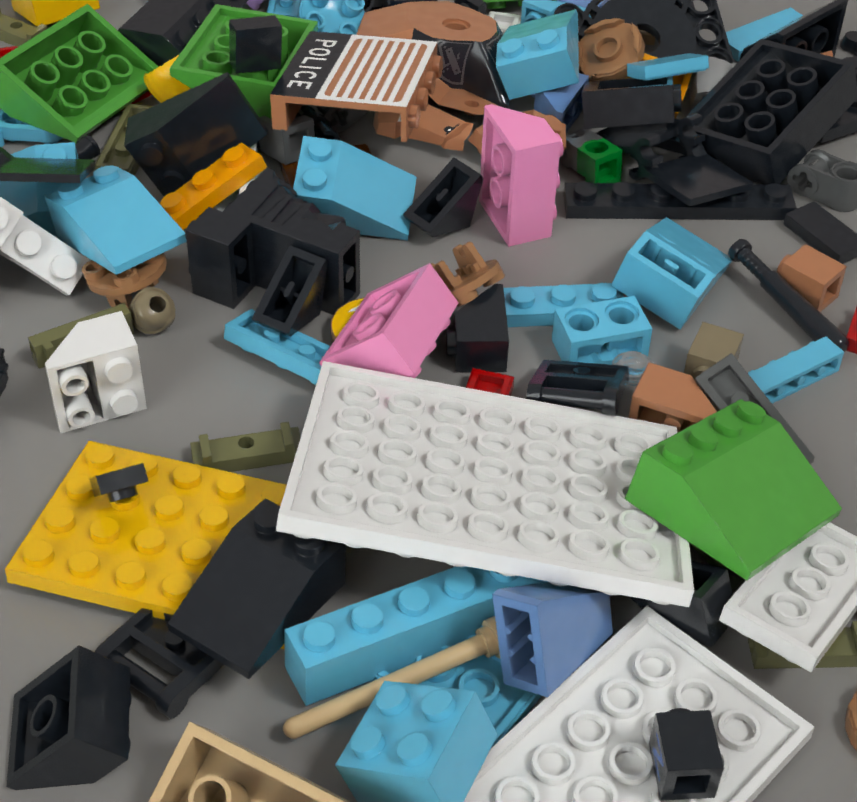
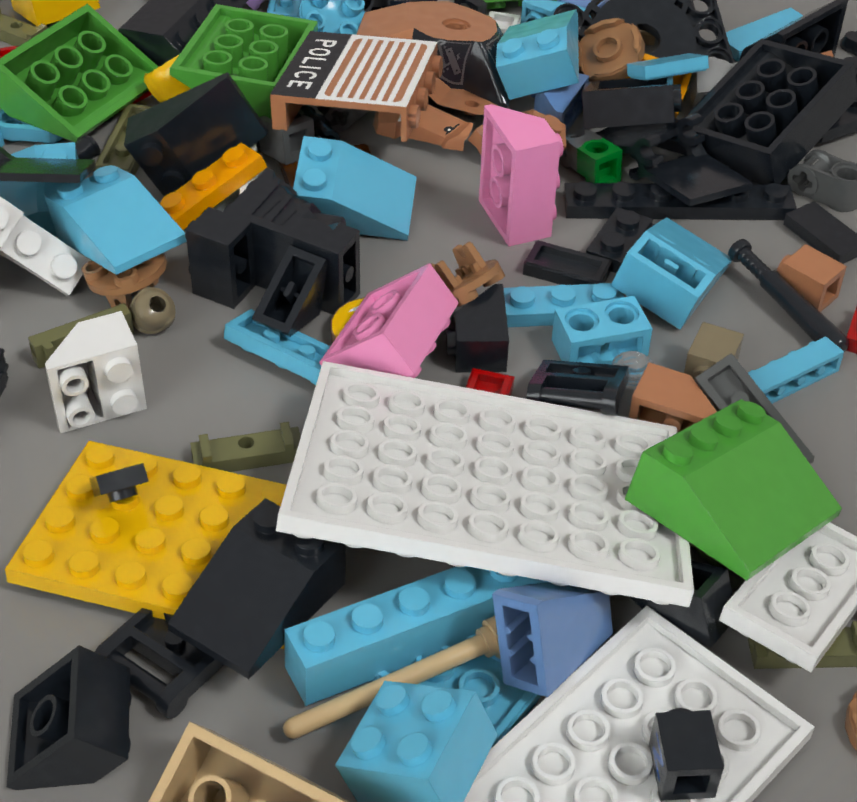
(255, 44): black piece -> none
(447, 201): black slope -> none
(565, 265): none -> black tile
(619, 236): none -> black plate

